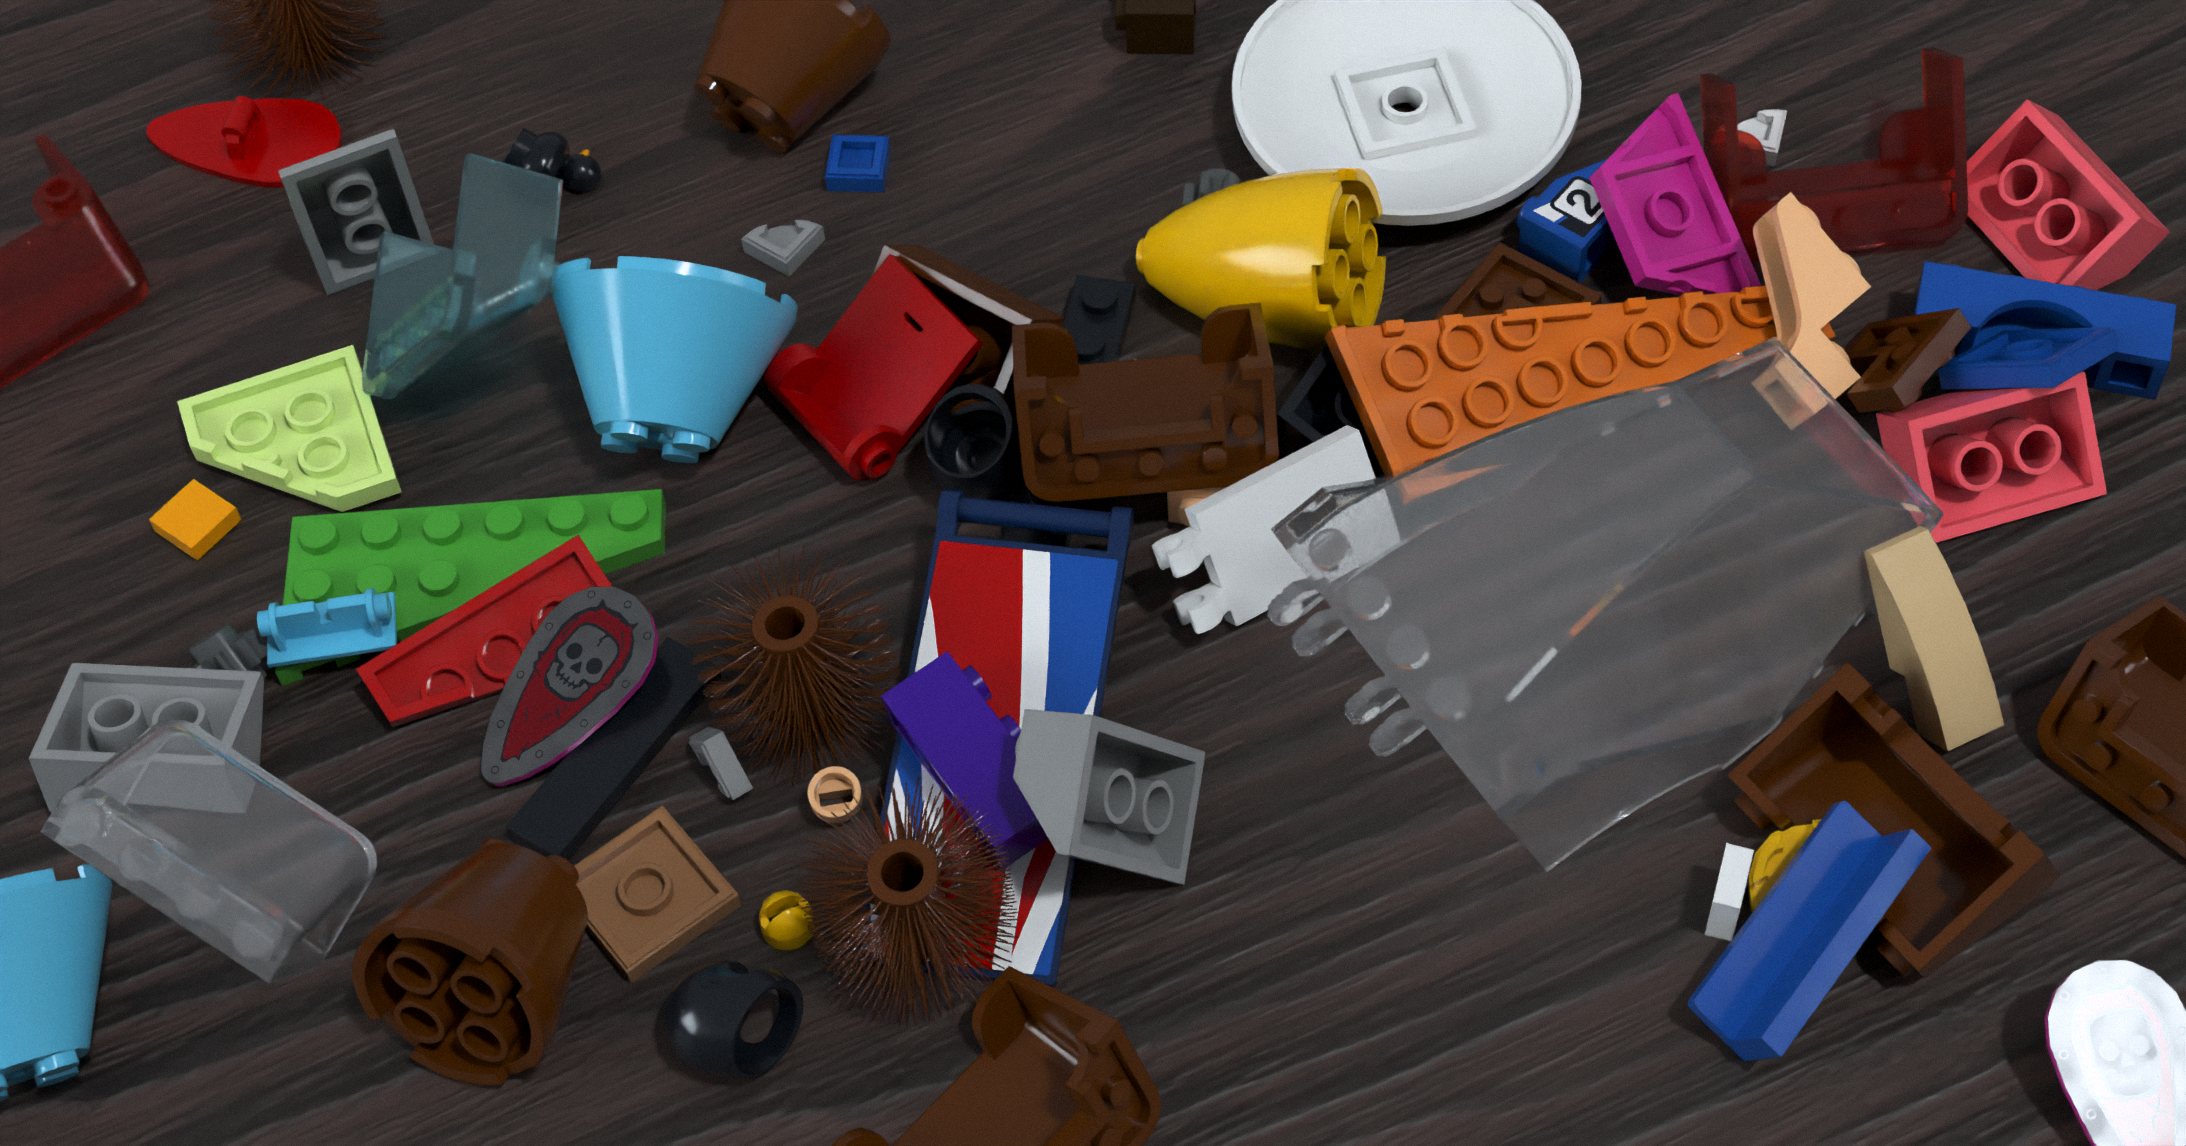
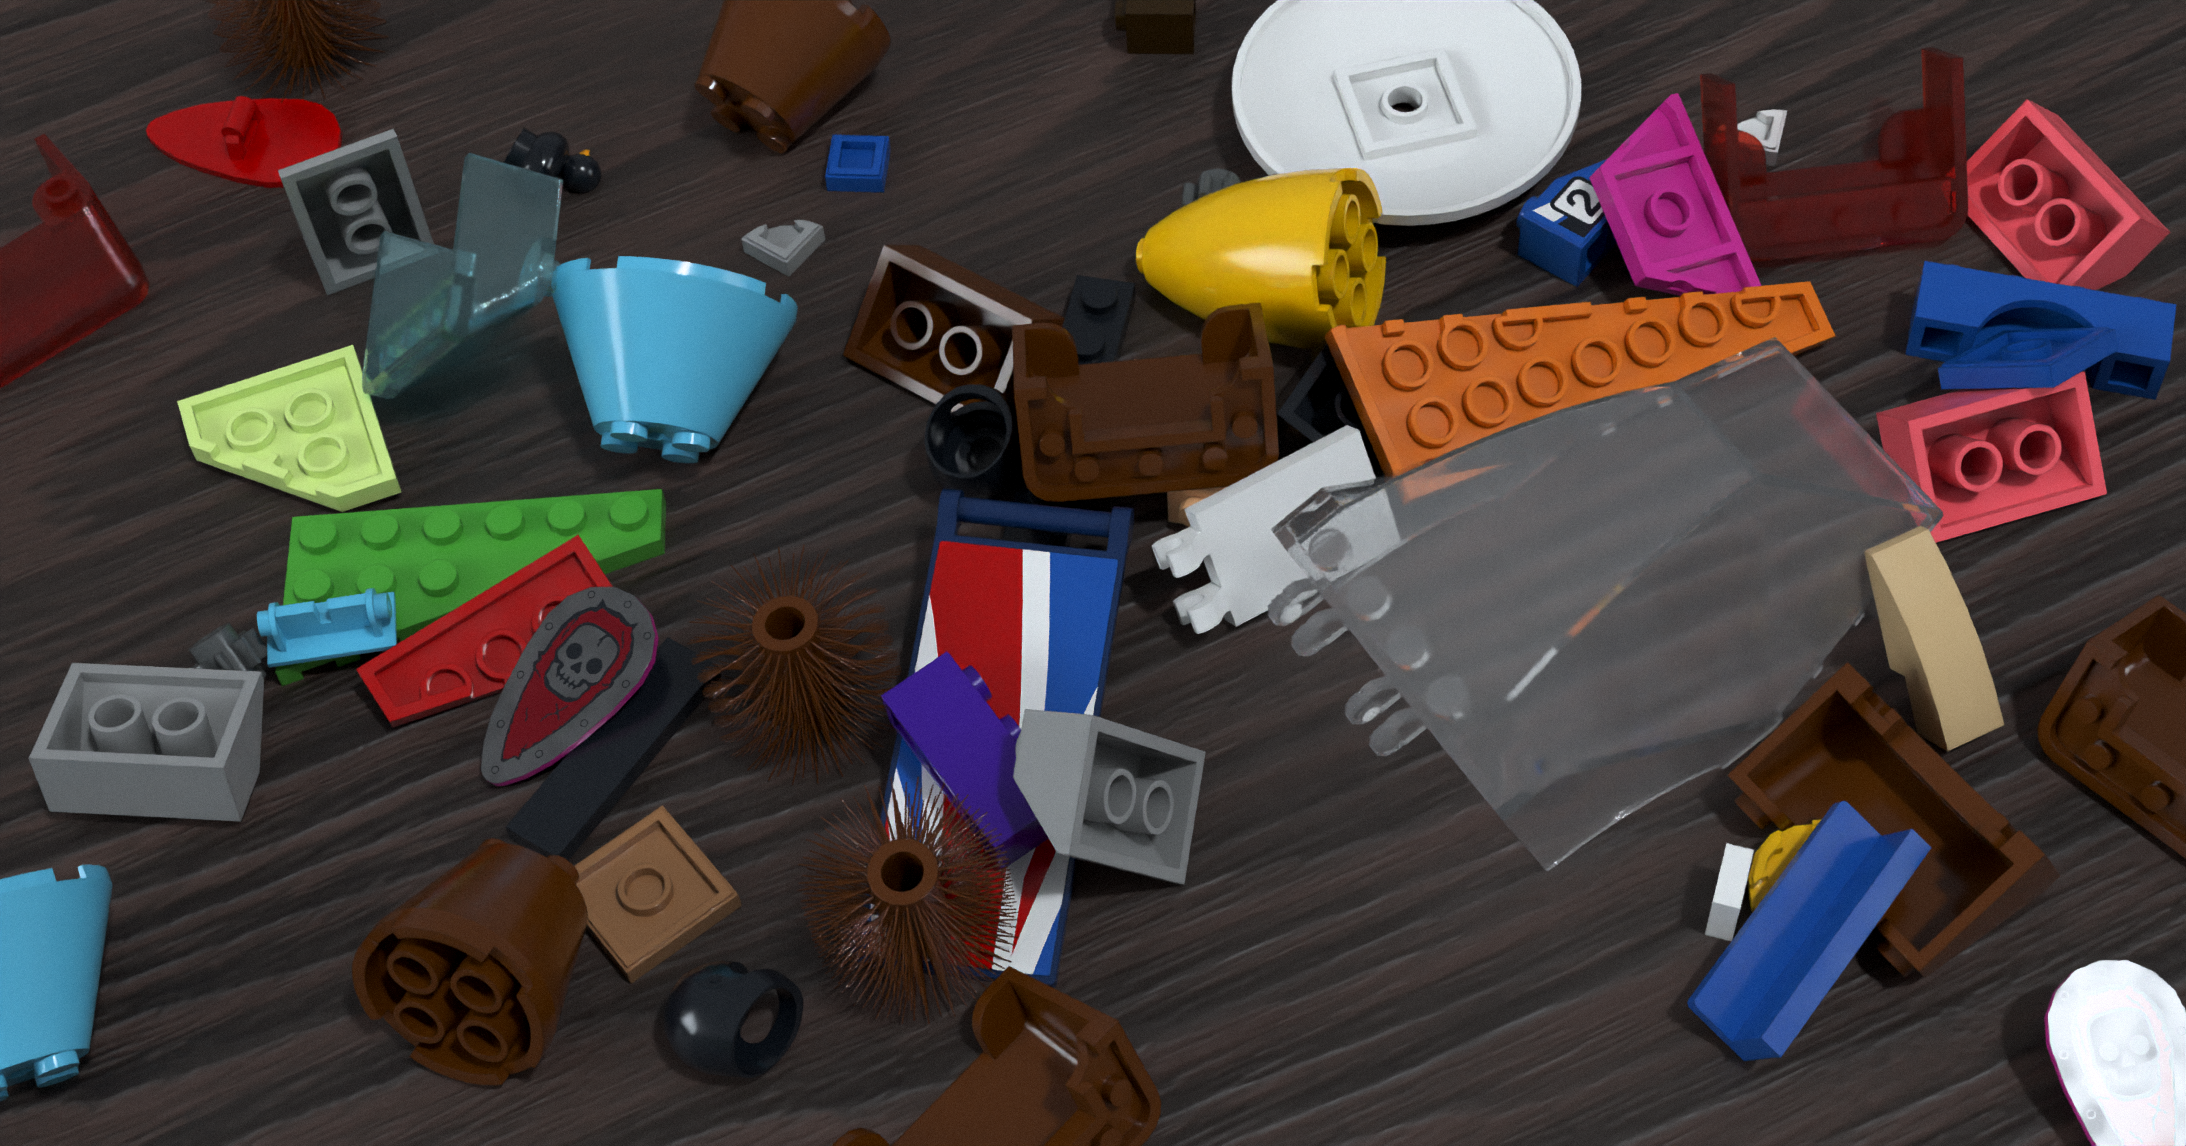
(195, 519): light orange tile -> none
(219, 847): clear windscreen -> none
(714, 750): light grey tile -> none
(789, 928): yellow hinge -> none
(833, 784): light nougat hinge -> none
(874, 371): red door -> none
(1512, 282): reddish brown plate -> none
(1807, 288): light nougat arch -> none
(1900, 356): reddish brown plate -> none

